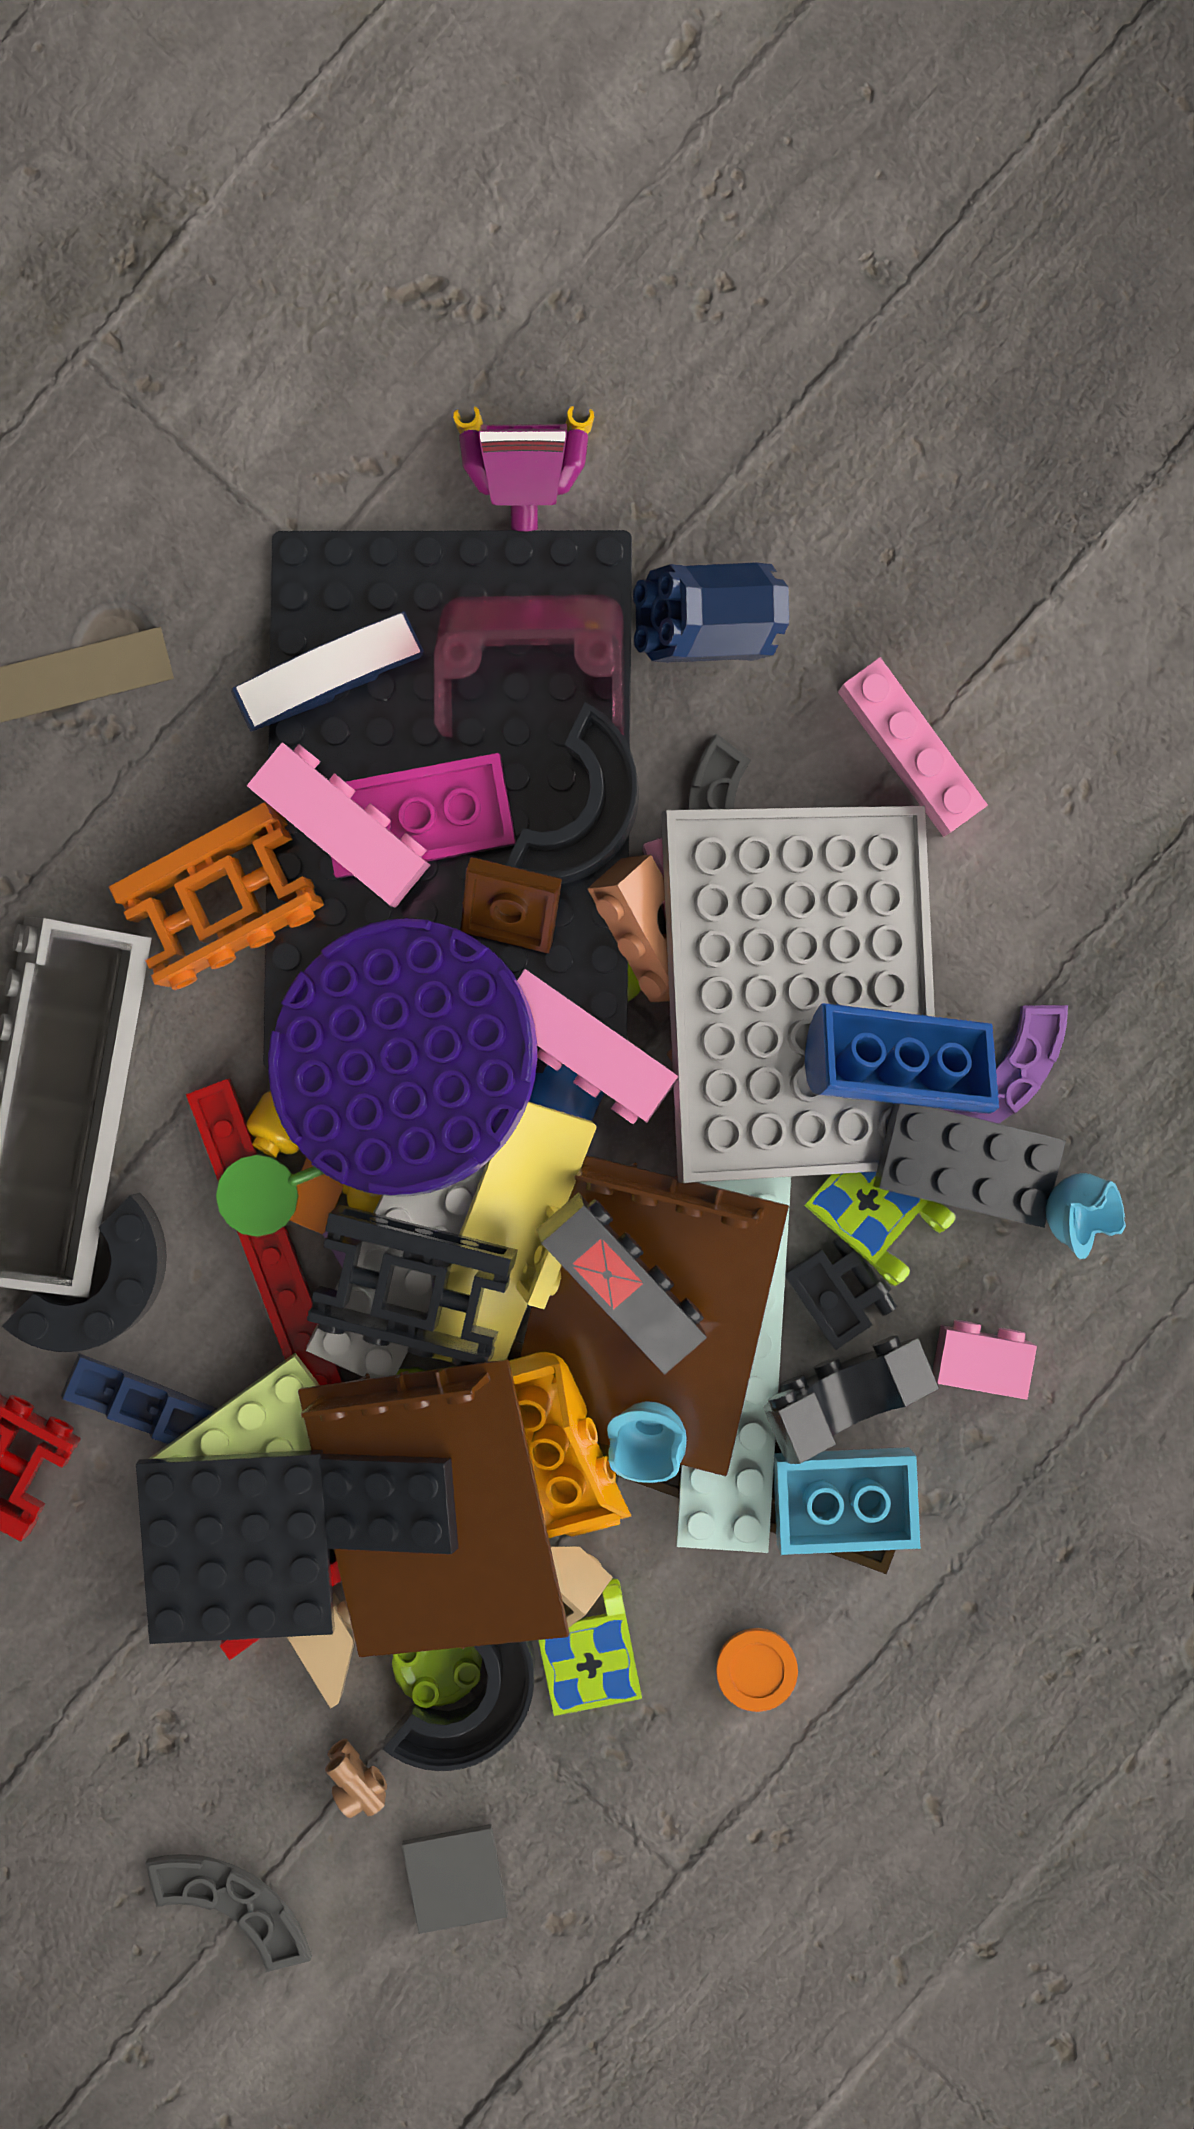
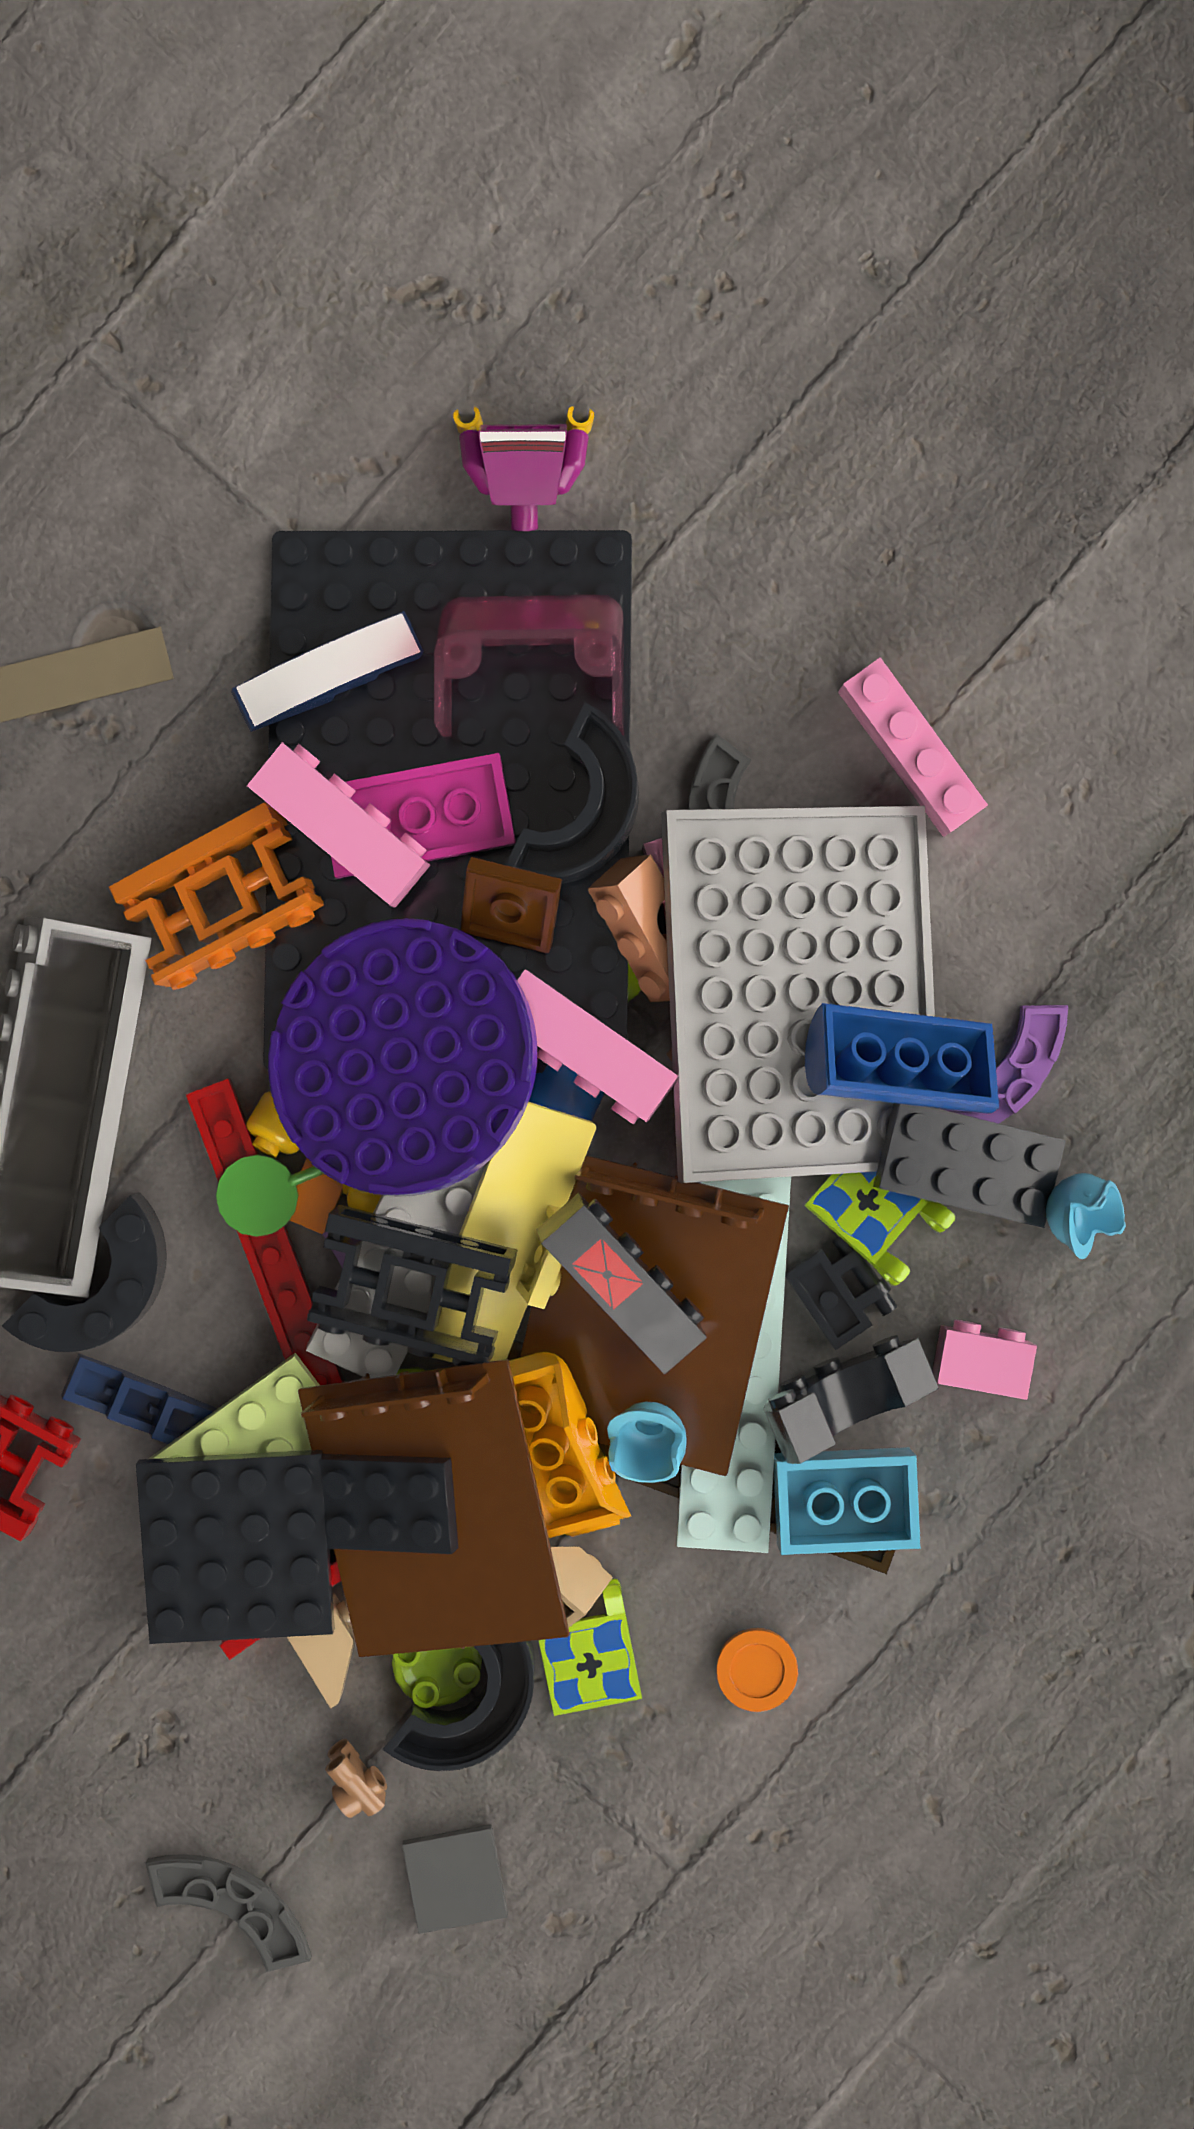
(710, 612): dark blue brick -> none

